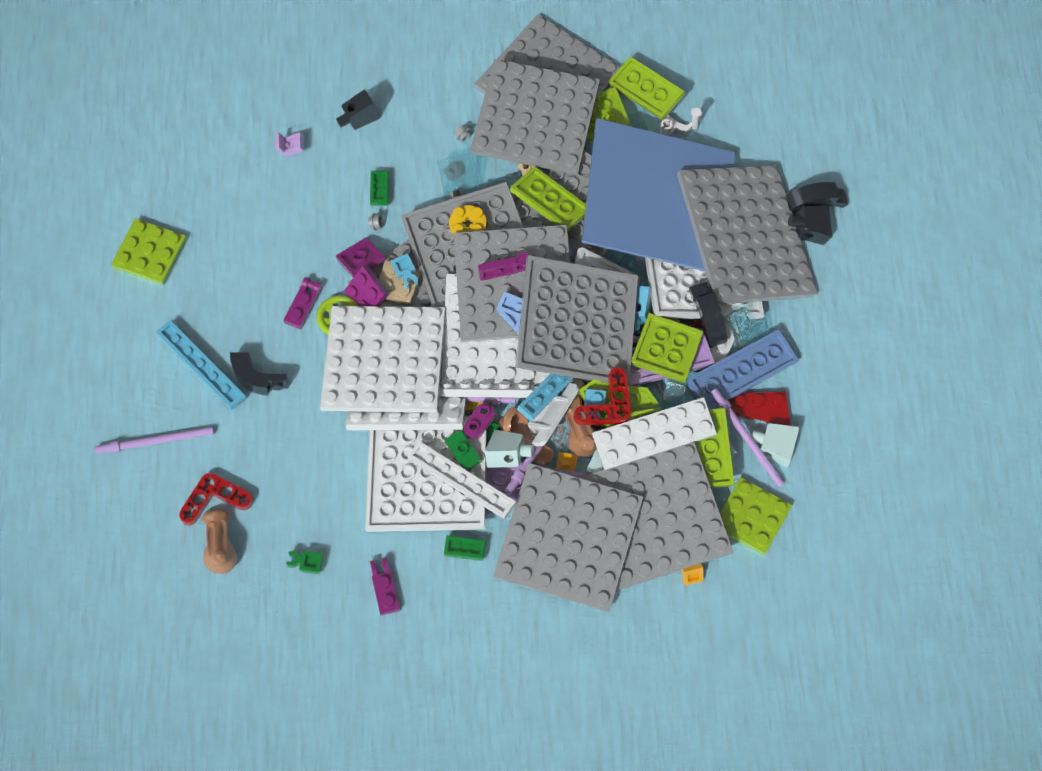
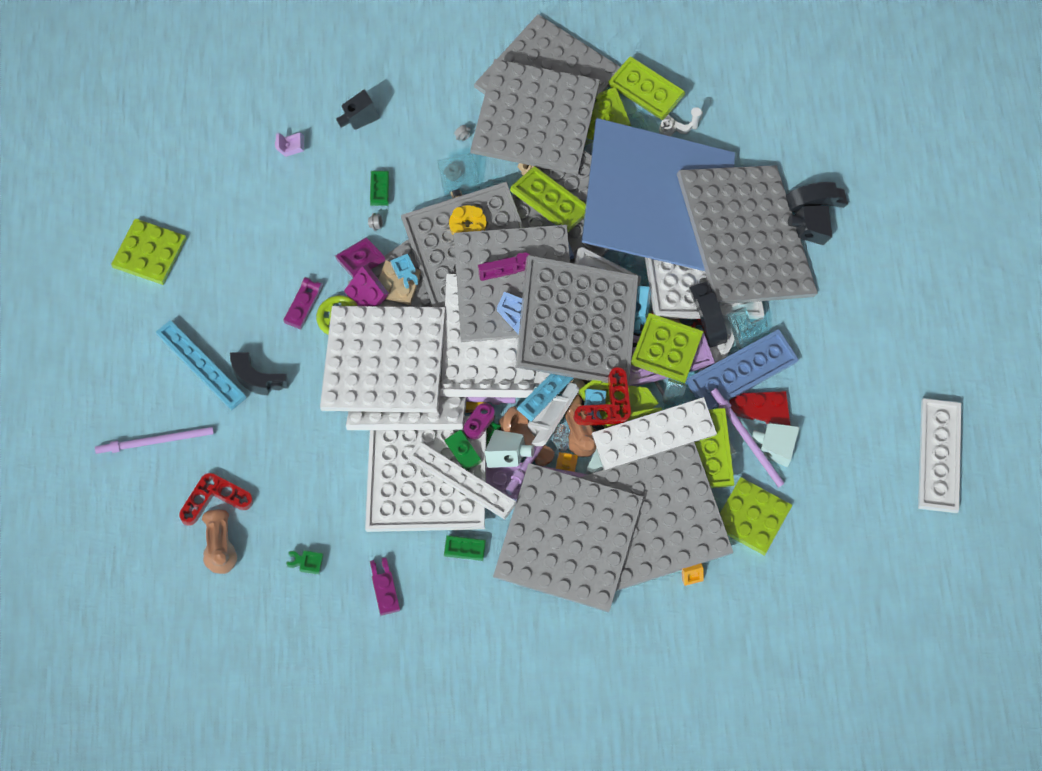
(939, 456): none -> white plate

